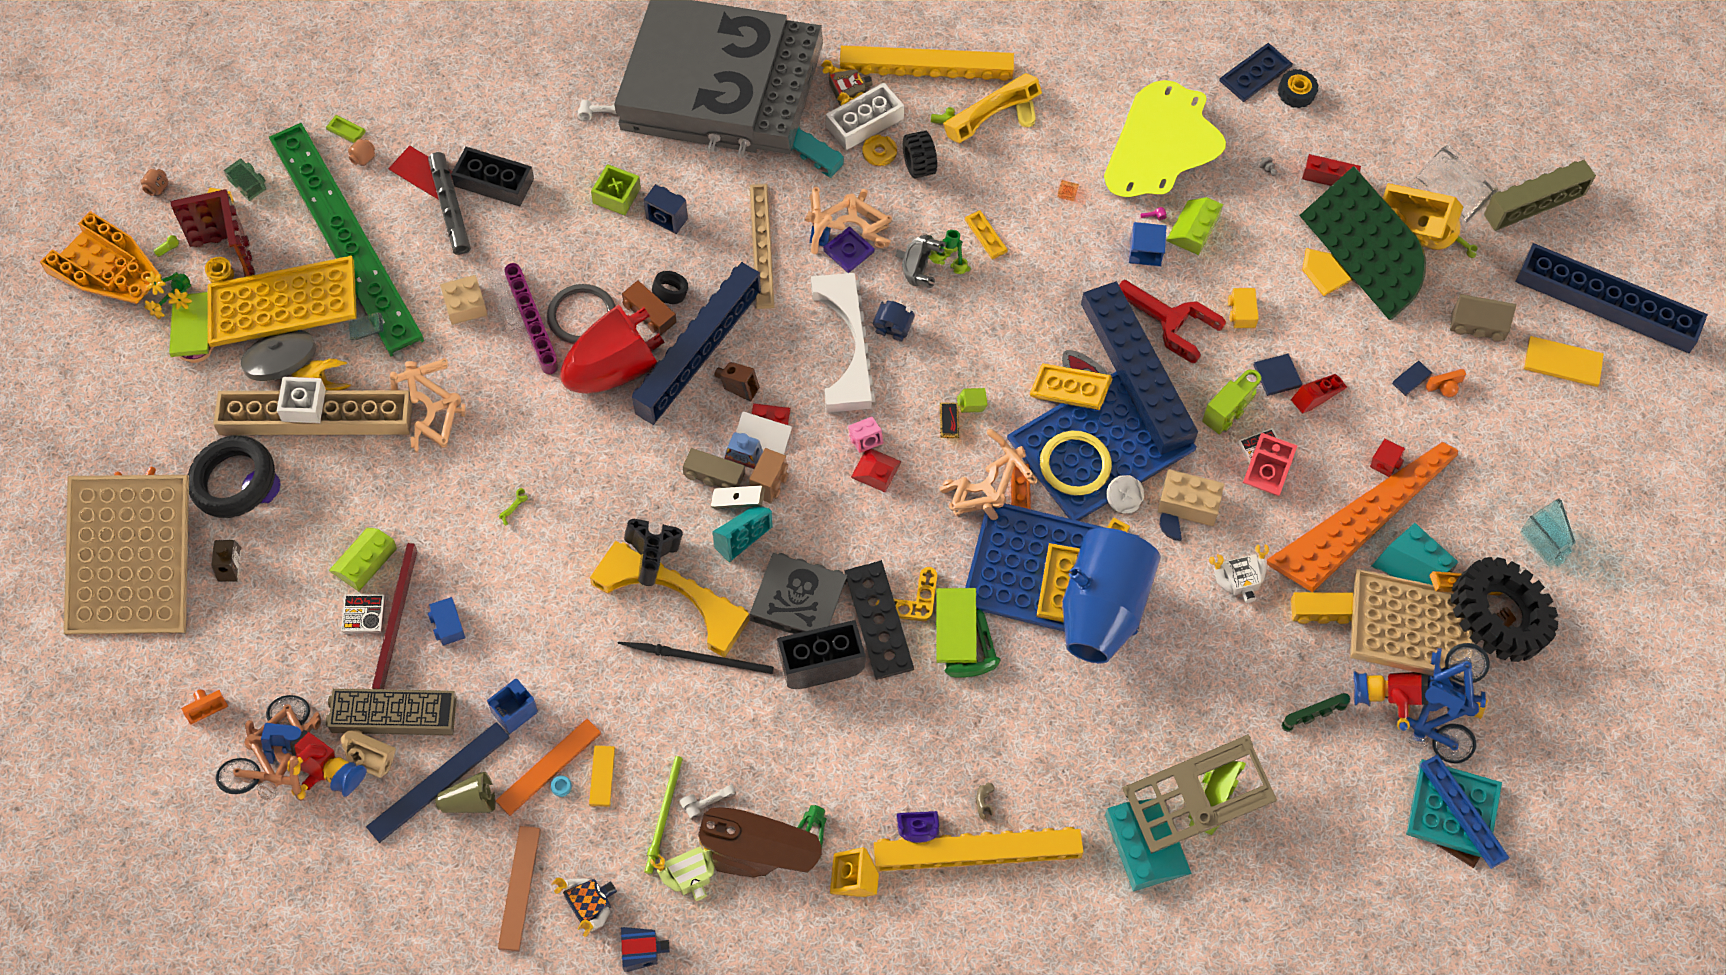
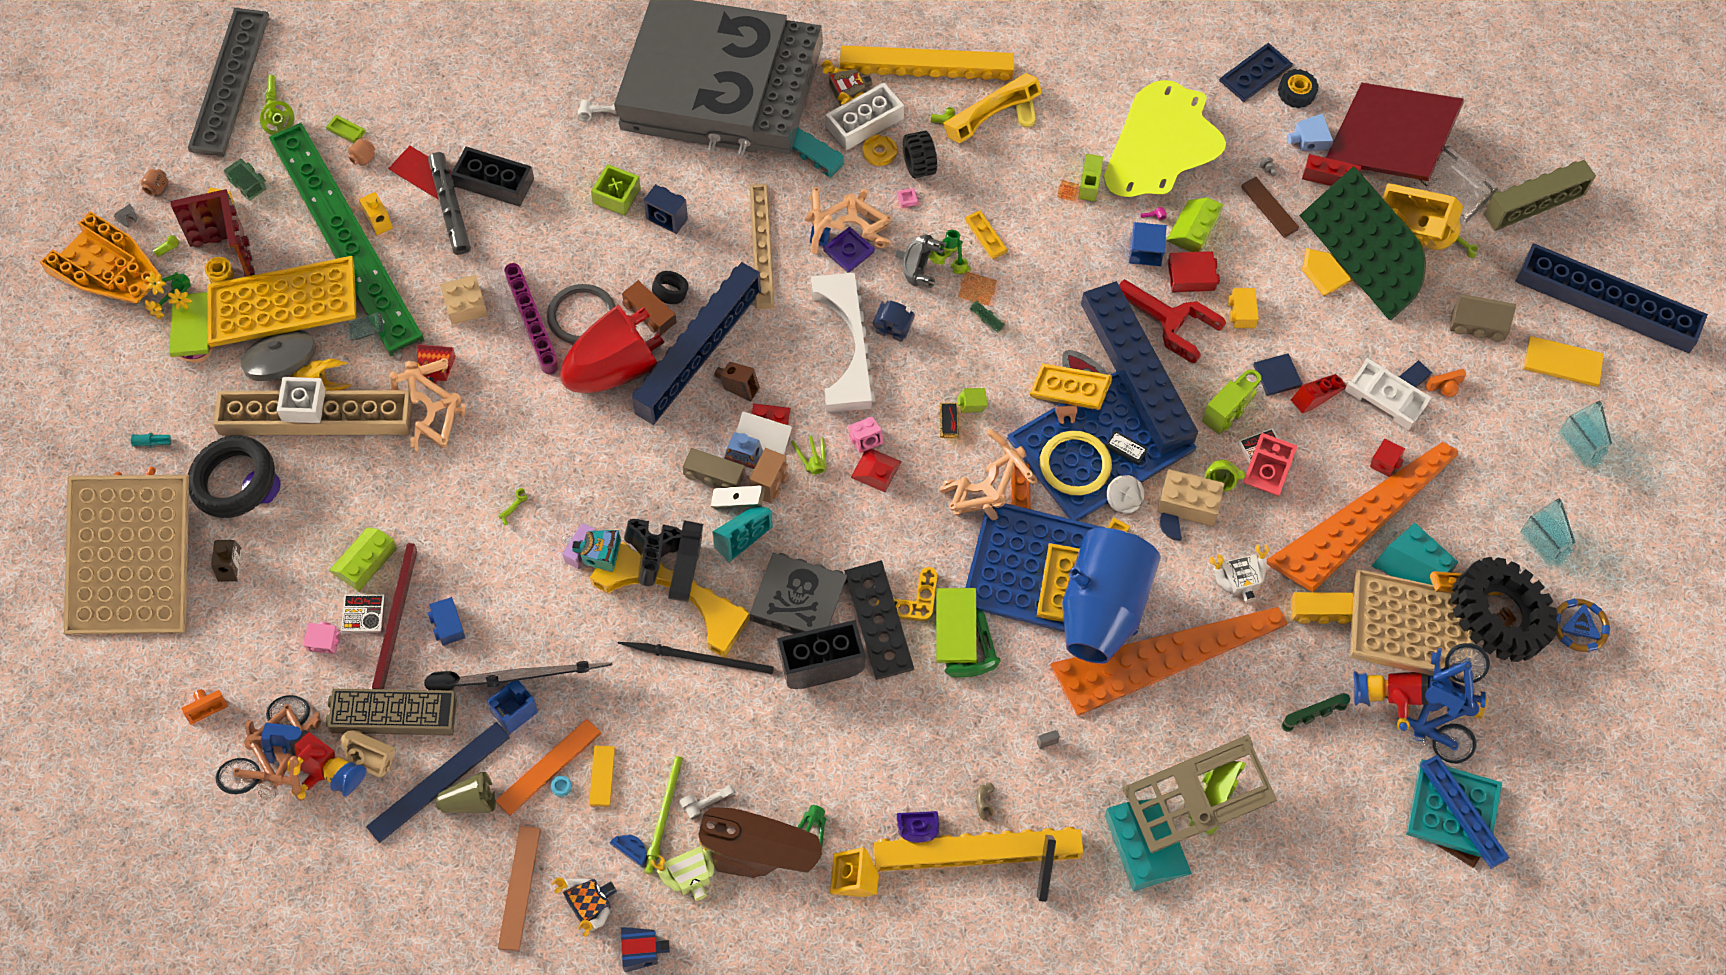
(121, 215): none -> flat silver tile
(150, 440): none -> teal axle
(228, 82): none -> dark grey plate
(275, 114): none -> lime dish
(322, 638): none -> bright pink head
(372, 208): none -> yellow torso
(428, 354): none -> torso
(448, 680): none -> black wing
(570, 557): none -> lavender piece
(599, 549): none -> torso
(631, 847): none -> blue plate
(686, 561): none -> black beam
(816, 464): none -> lime plant
(907, 198): none -> bright pink tile
(977, 288): none -> clear orange piece
(987, 316): none -> clear green pin
(1046, 868): none -> black tile
(1048, 739): none -> flat silver tile
(1063, 411): none -> nougat tile
(1090, 177): none -> lime slope
(1126, 447): none -> tile
(1156, 658): none -> orange wing
(1193, 271): none -> red brick
(1217, 472): none -> lime piece
(1270, 207): none -> reddish brown tile
(1311, 134): none -> light blue torso
(1388, 393): none -> white piece
(1395, 130): none -> dark red tile
(1582, 625): none -> piece
(1587, 434): none -> clear light blue slope

